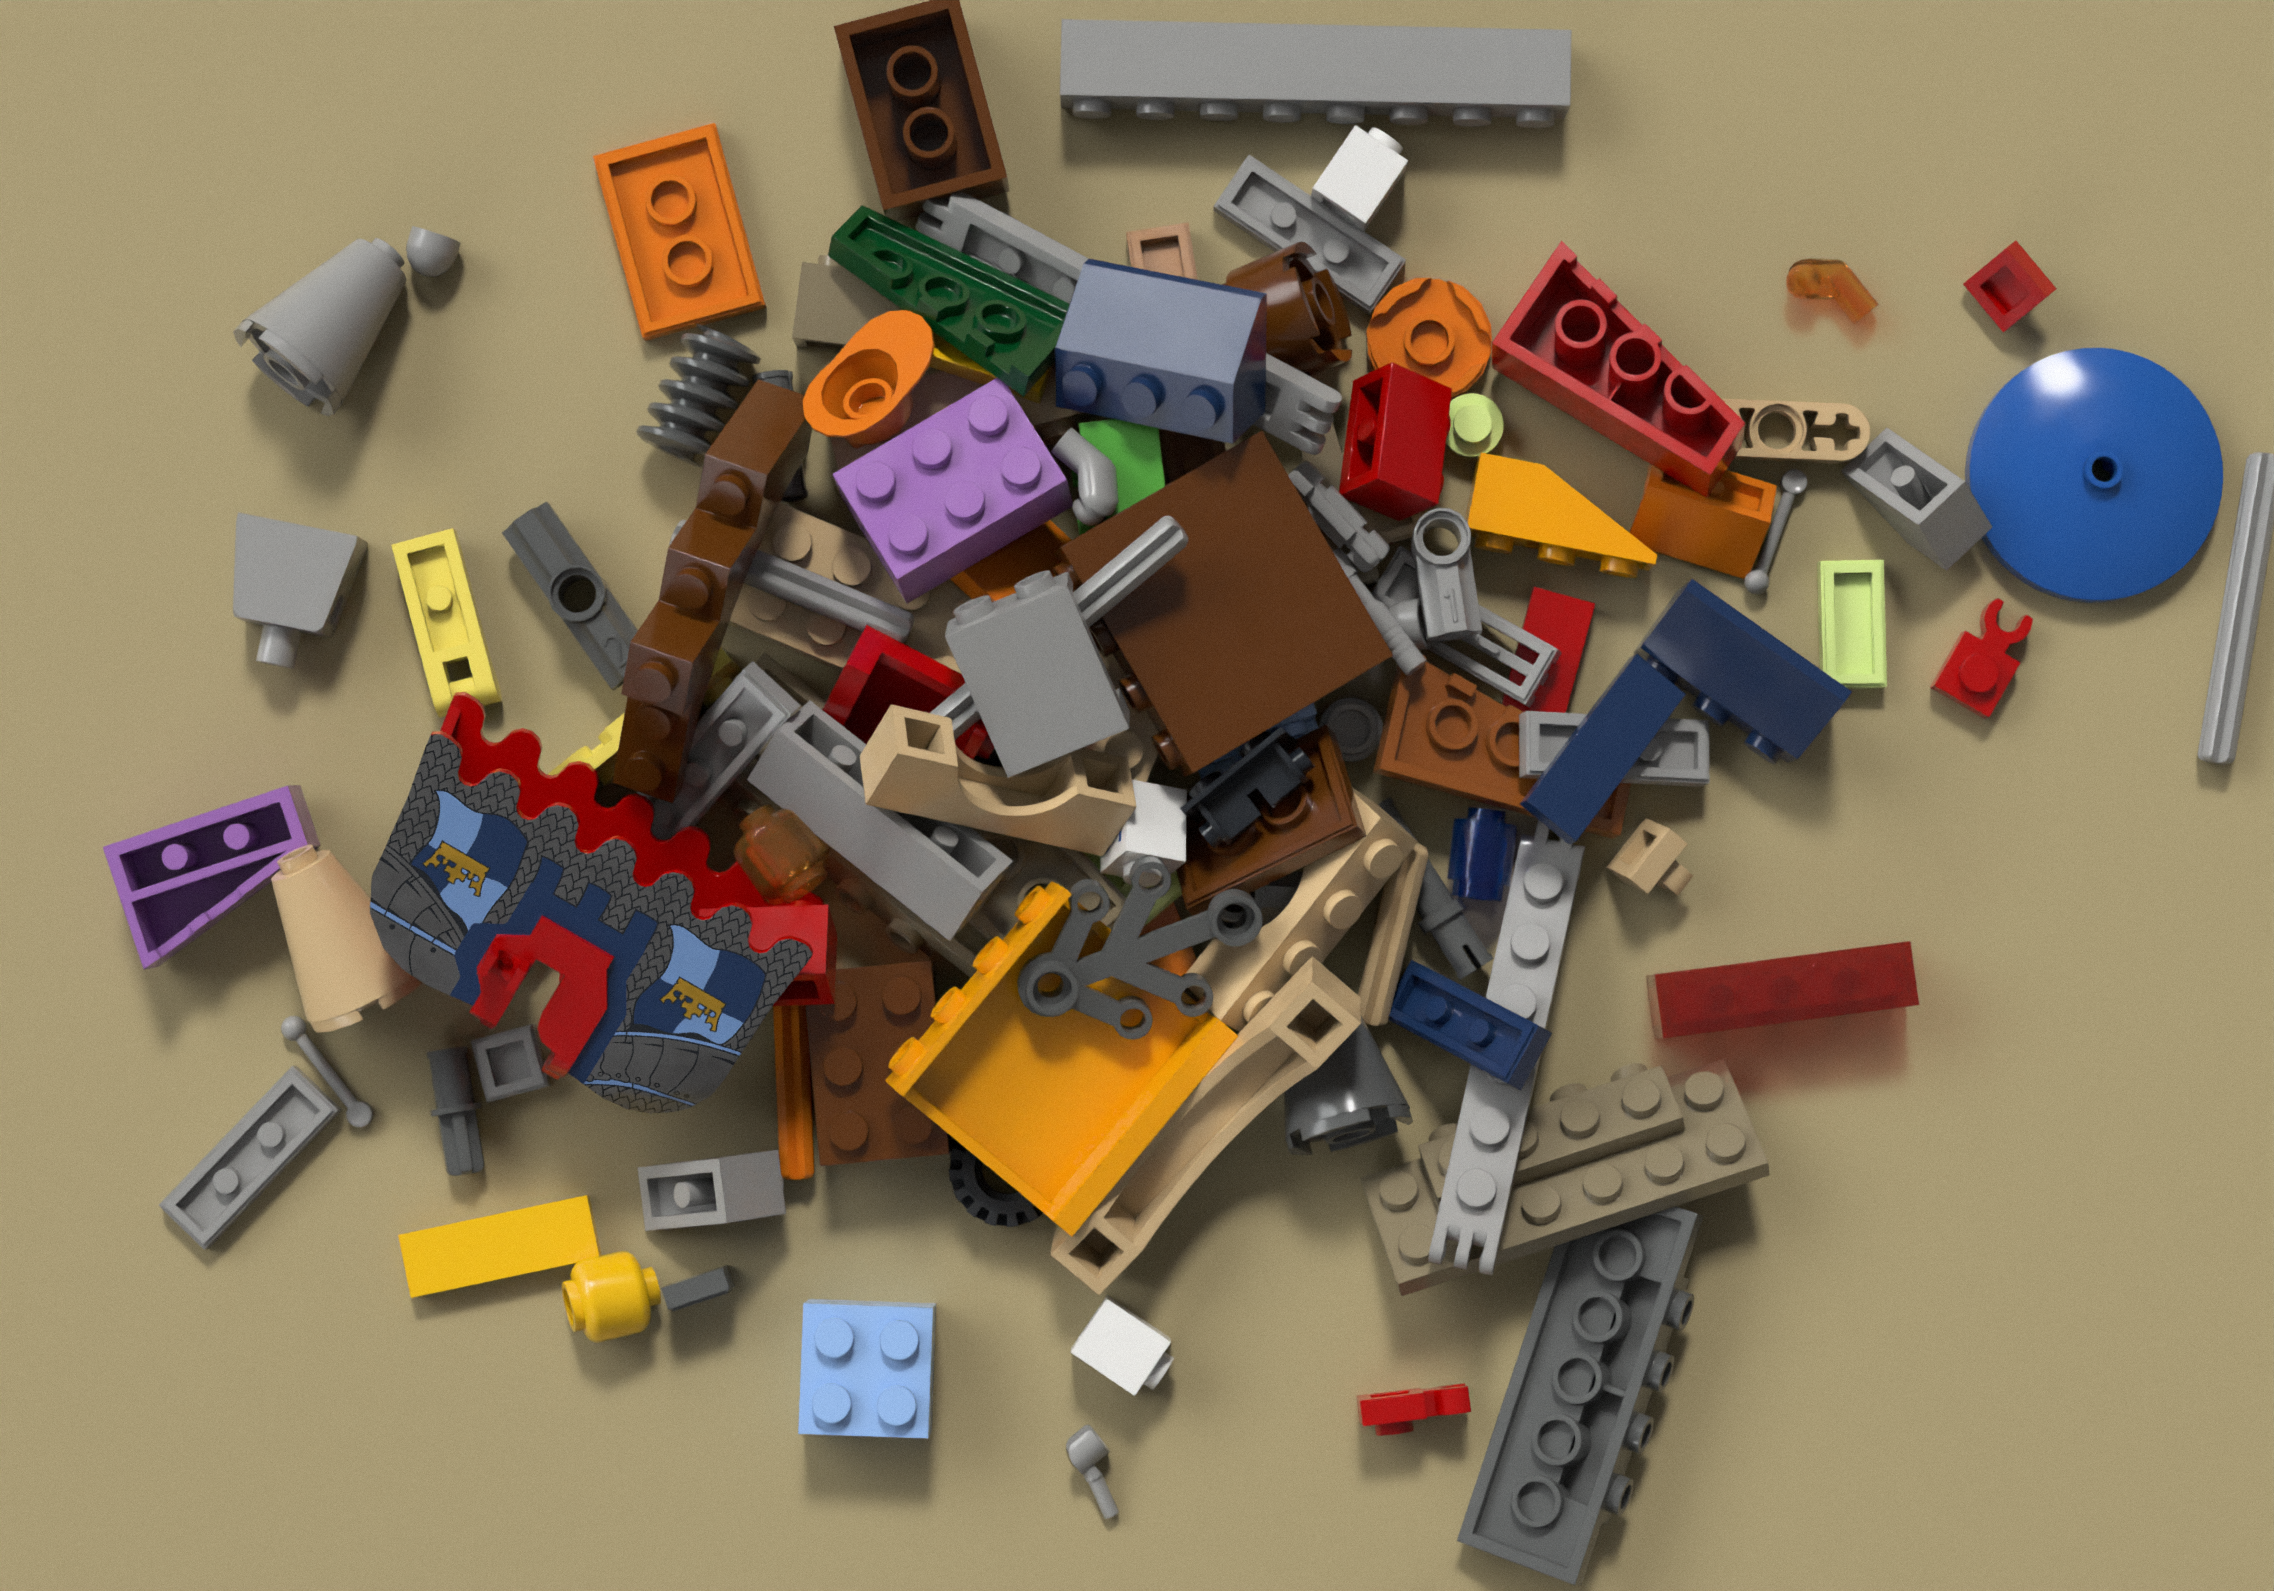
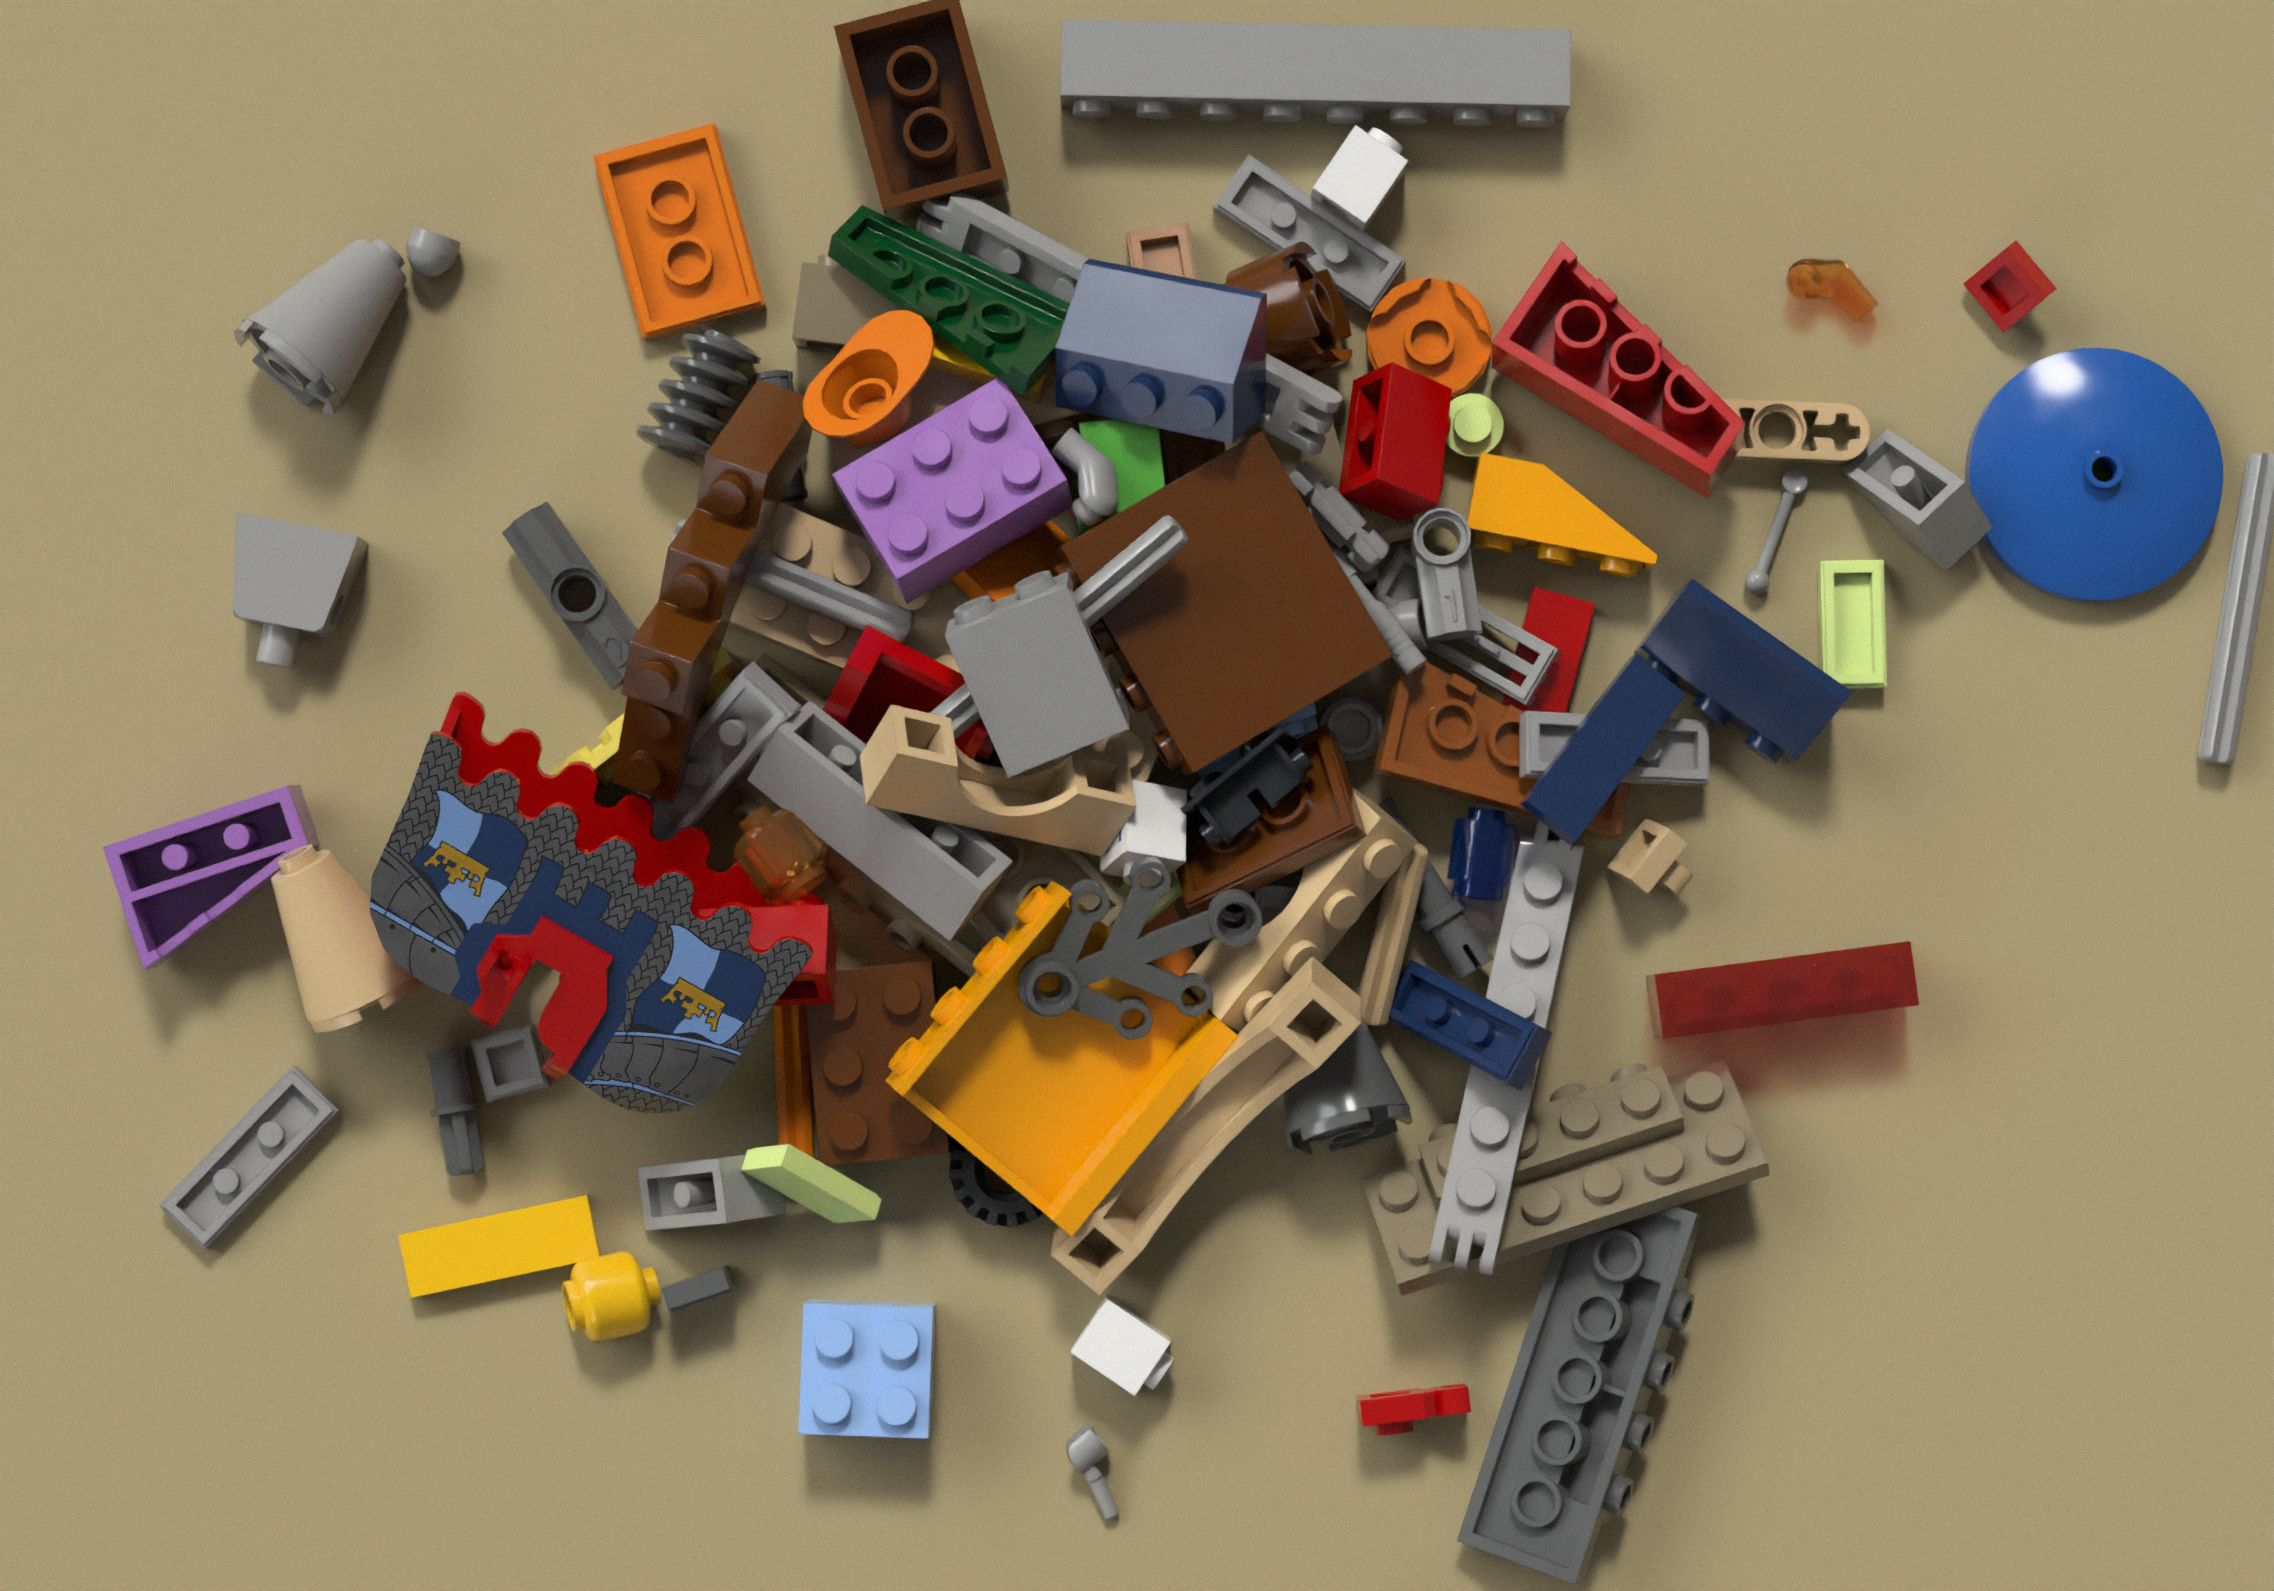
(358, 1112): light grey hinge -> none
(445, 617): light yellow plate -> none
(811, 1183): none -> yellowish green tile
(1710, 531): orange panel -> none
(1978, 667): red plate -> none

